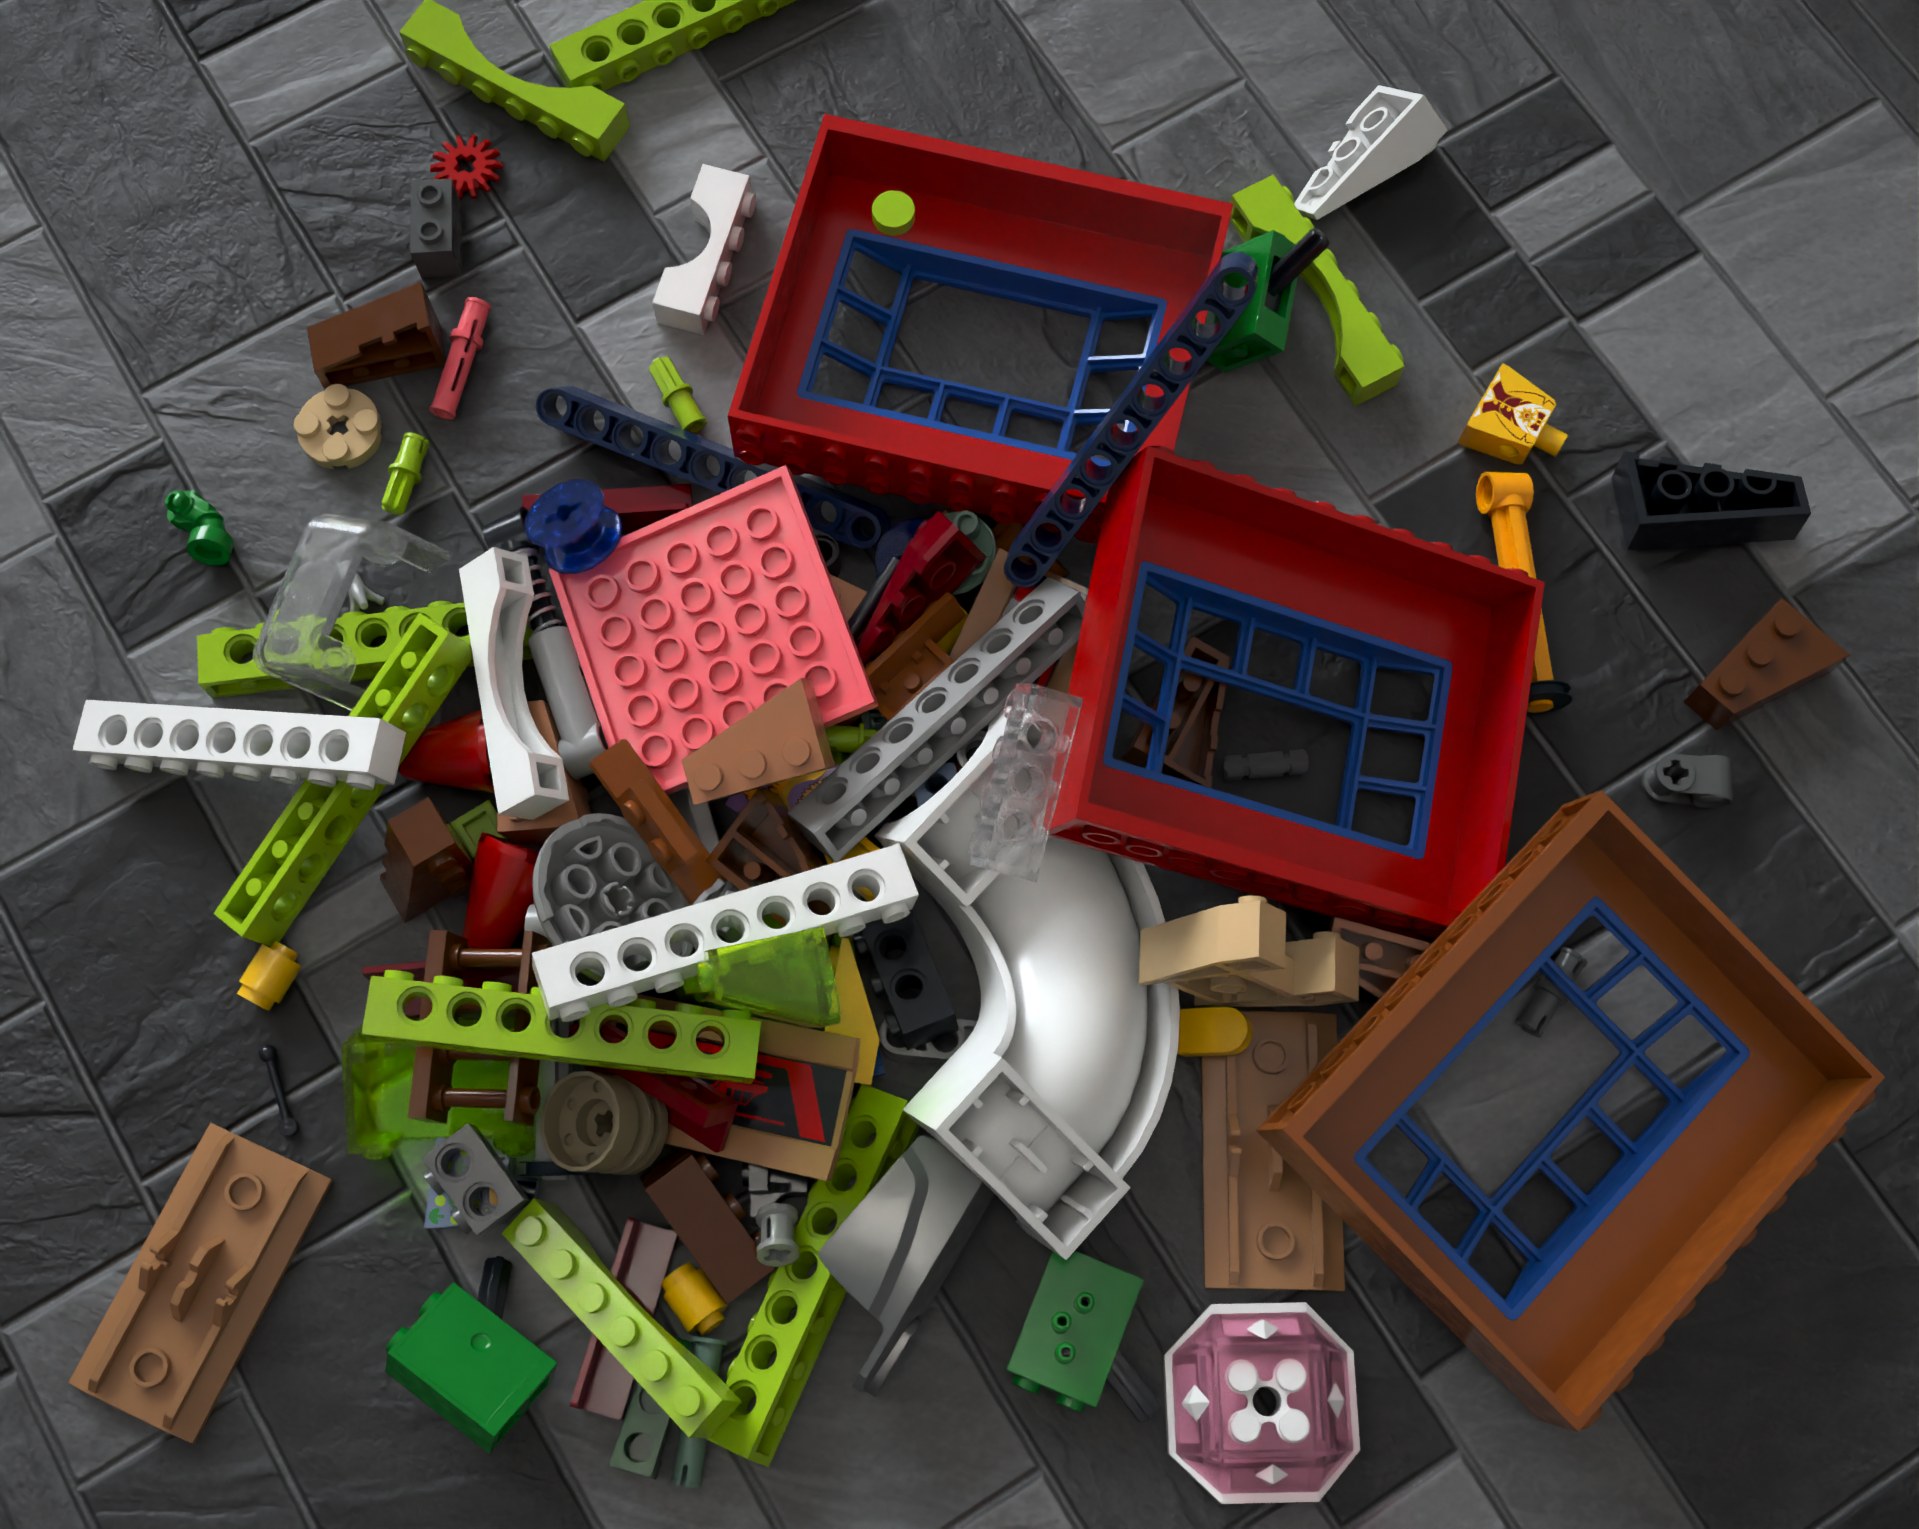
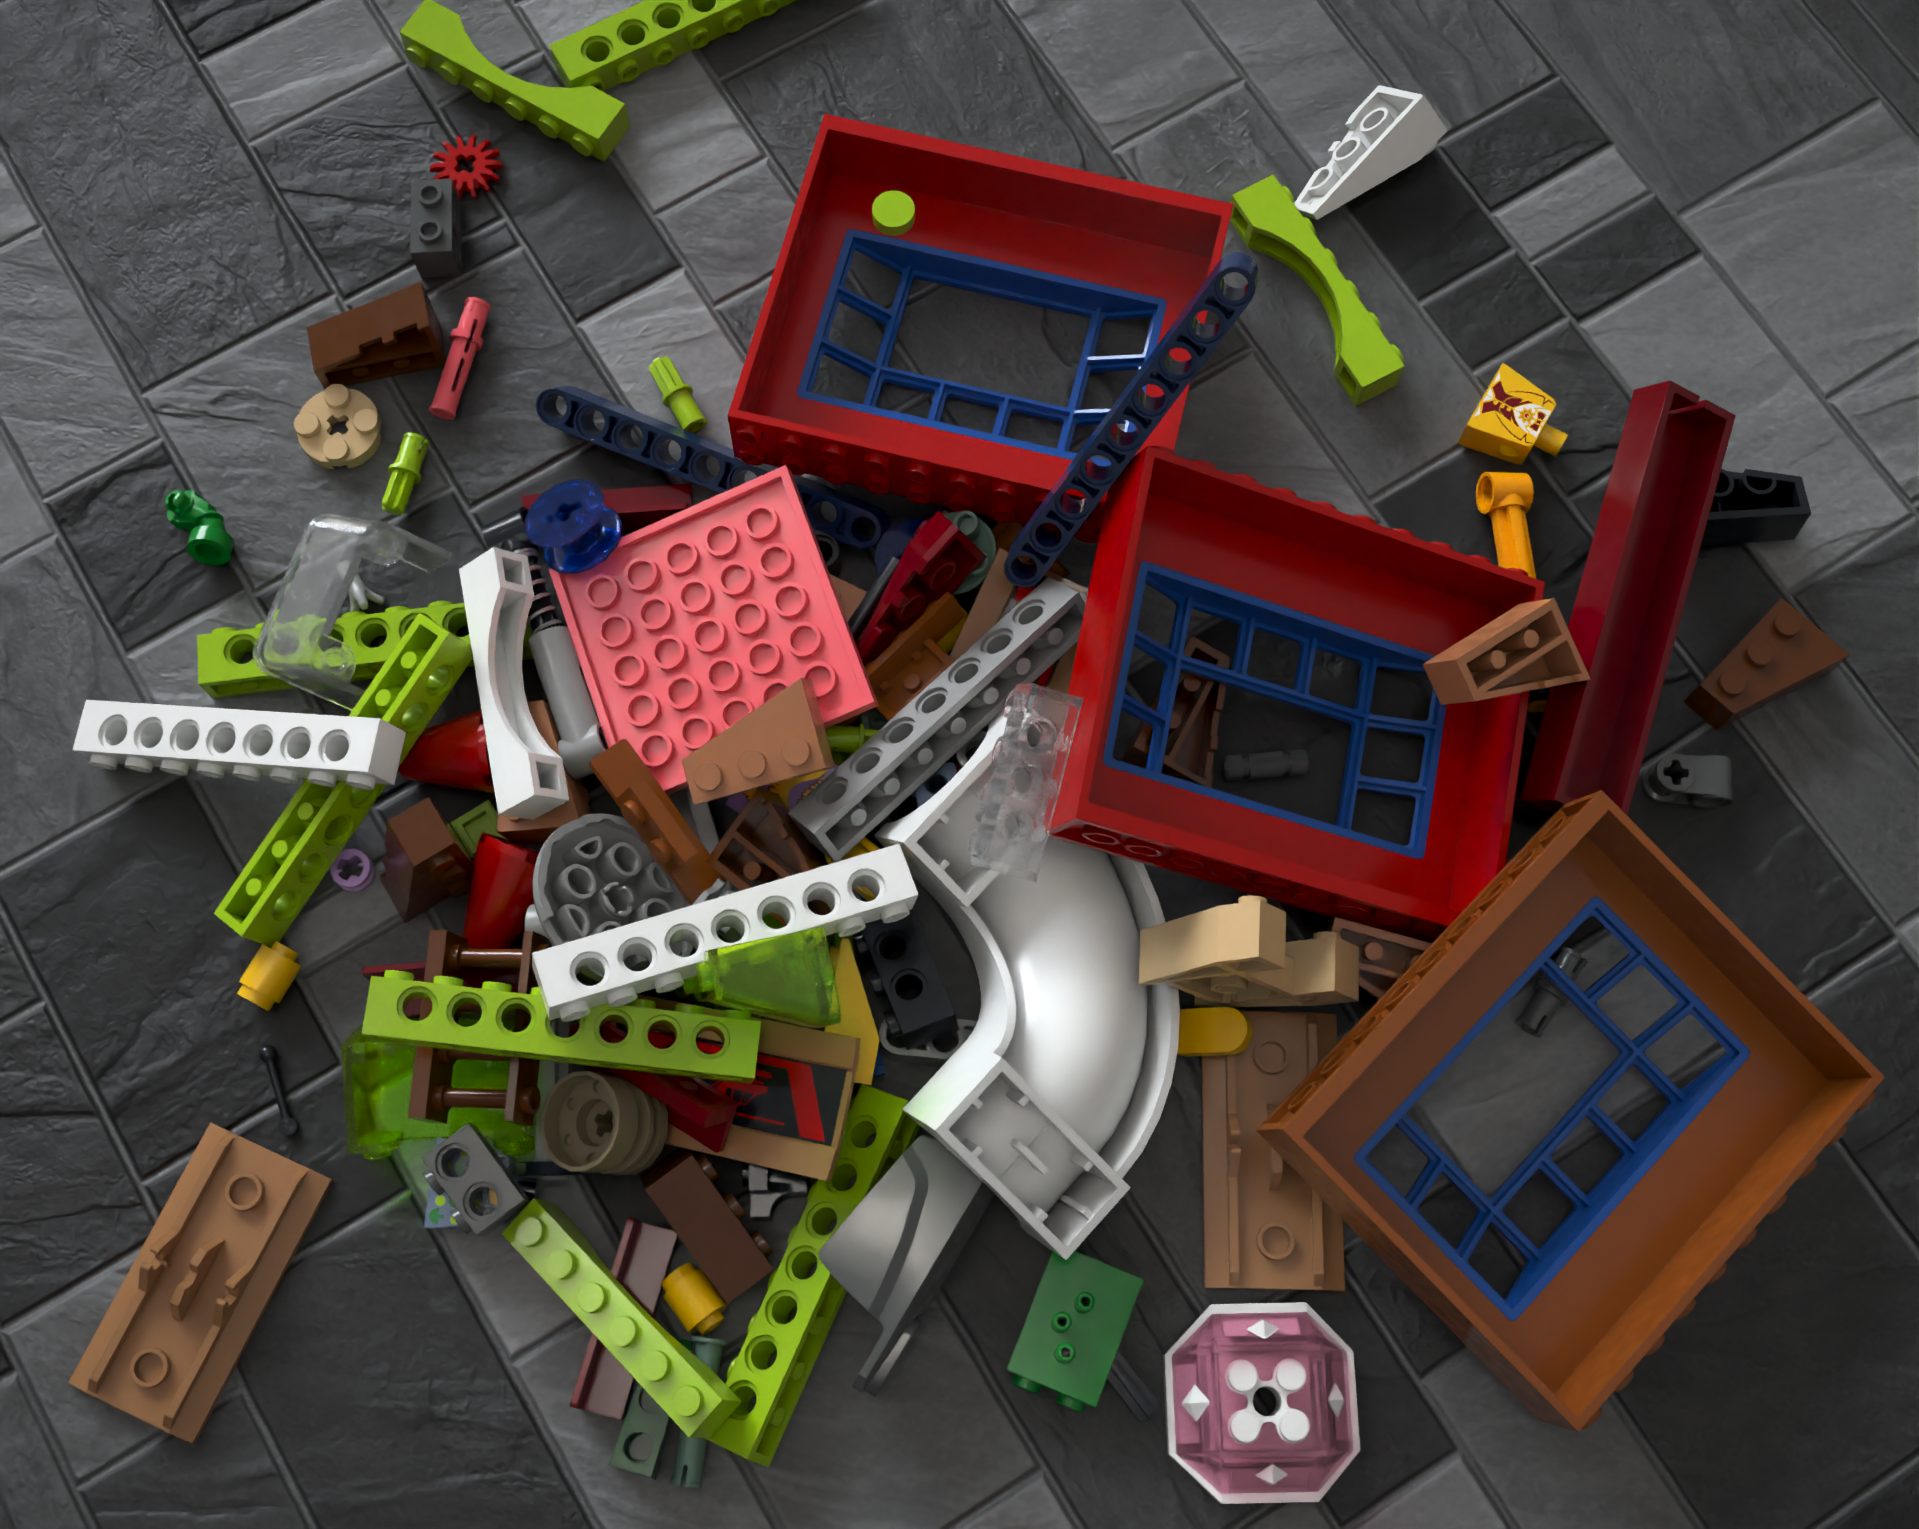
(354, 883): none -> lavender bush
(470, 1360): green piece -> none
(690, 292): white arch -> none
(777, 1234): light grey bush -> none
(1265, 321): green piece -> none
(1508, 656): none -> nougat wedge
(1631, 597): none -> dark red piece

